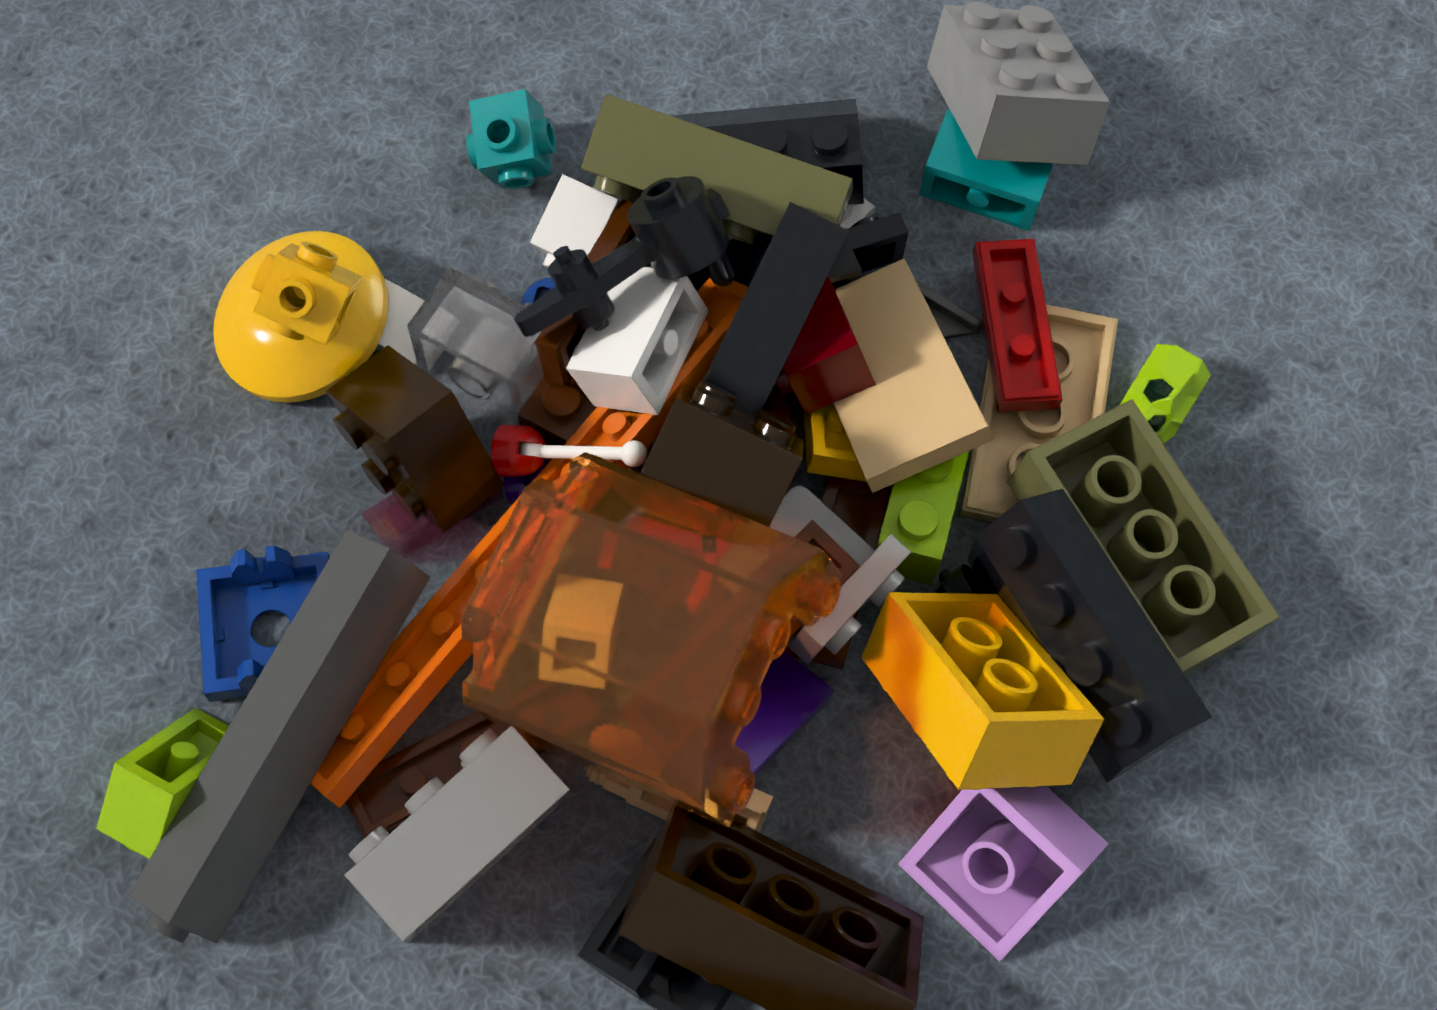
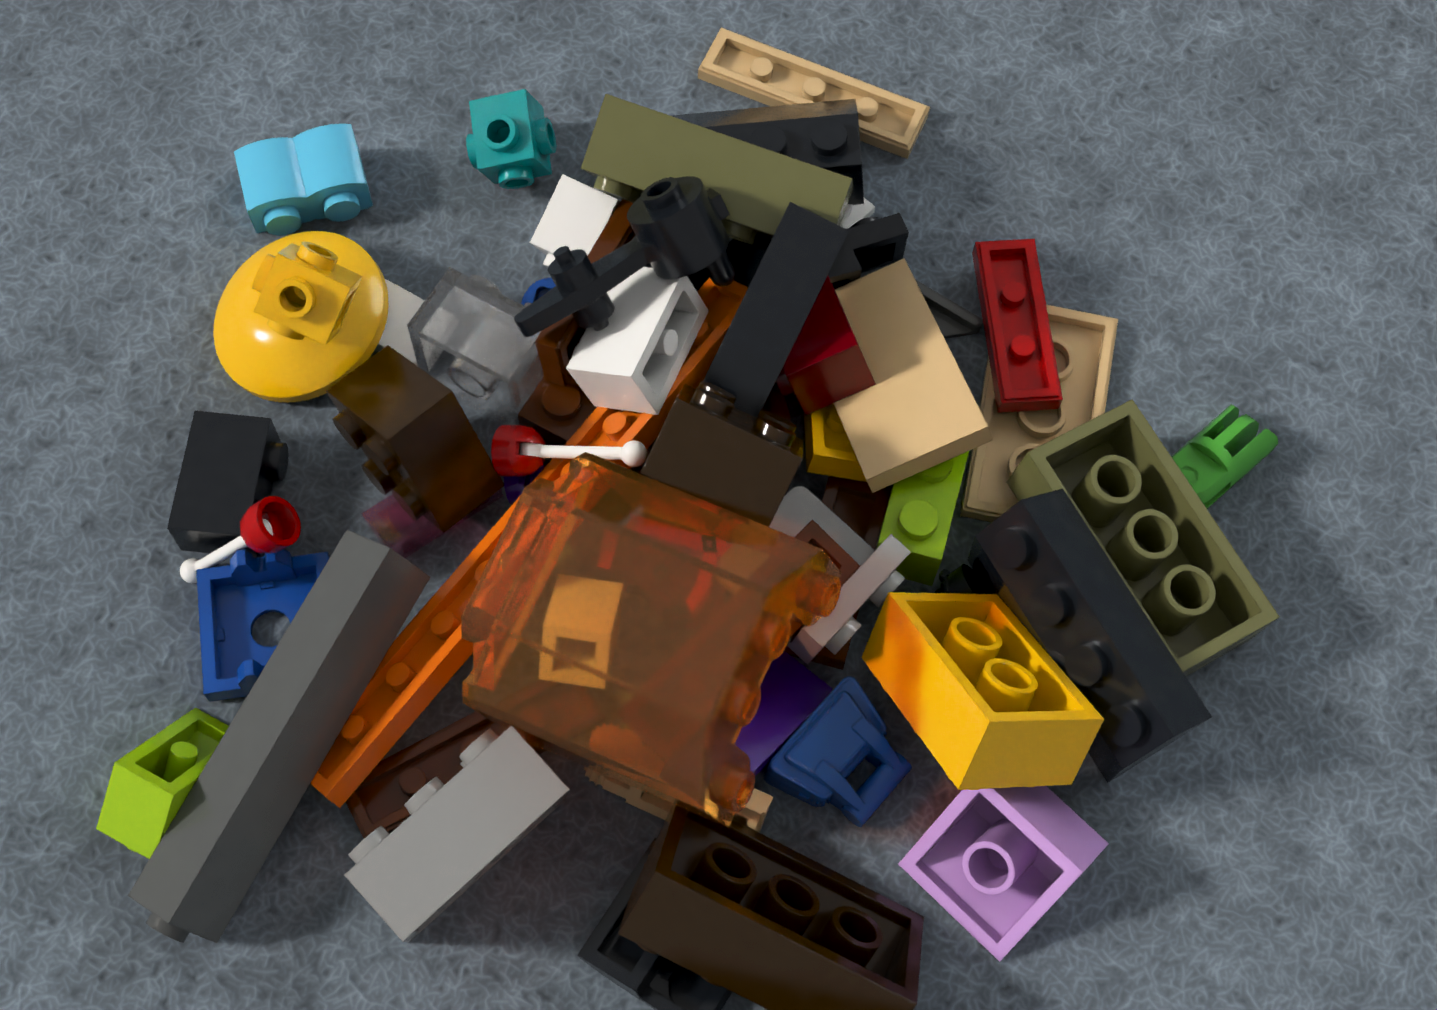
(223, 473): none -> black brick
(264, 528): none -> red hinge
(303, 179): none -> medium azure brick
(785, 79): none -> tan tile
(831, 747): none -> blue piece
(985, 187): teal brick -> none
(1016, 84): light grey brick -> none
(1168, 388): lime rock -> none
(1223, 454): none -> bright green arm

